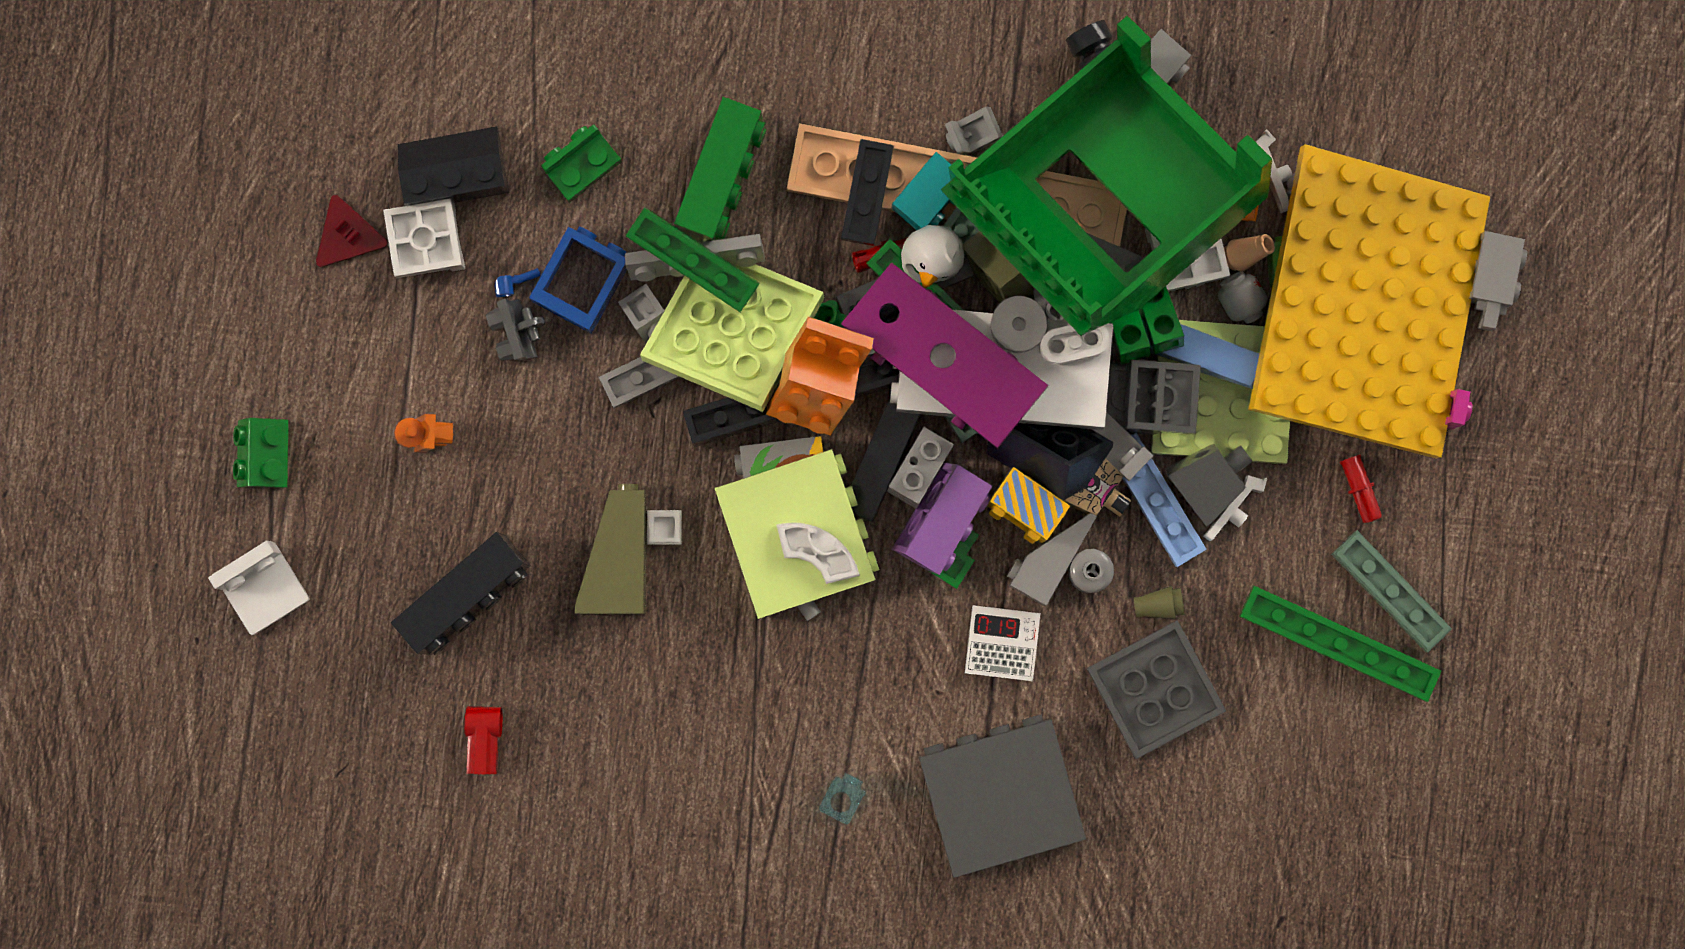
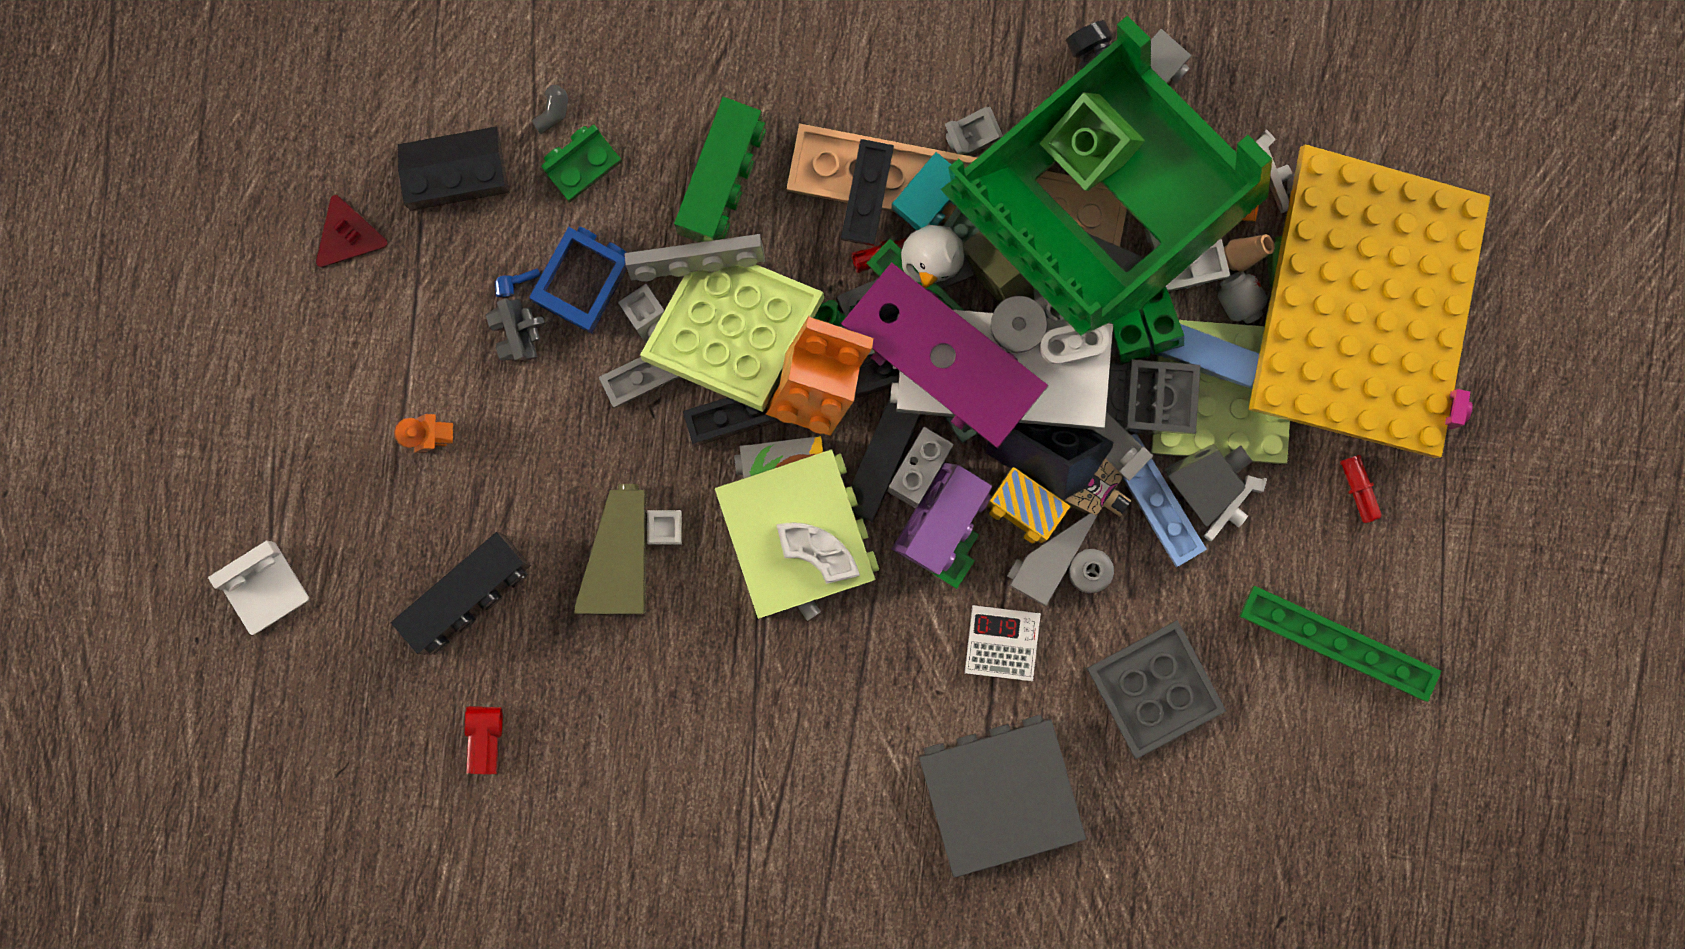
(261, 453): green bracket -> none
(424, 238): white piece -> none
(555, 109): none -> dark grey arm
(692, 259): green tile -> none
(848, 785): clear light blue bracket -> none
(1091, 141): none -> bright green slope
(1160, 604): olive cone -> none
(1391, 591): sand green tile -> none
(1496, 276): light grey hinge -> none

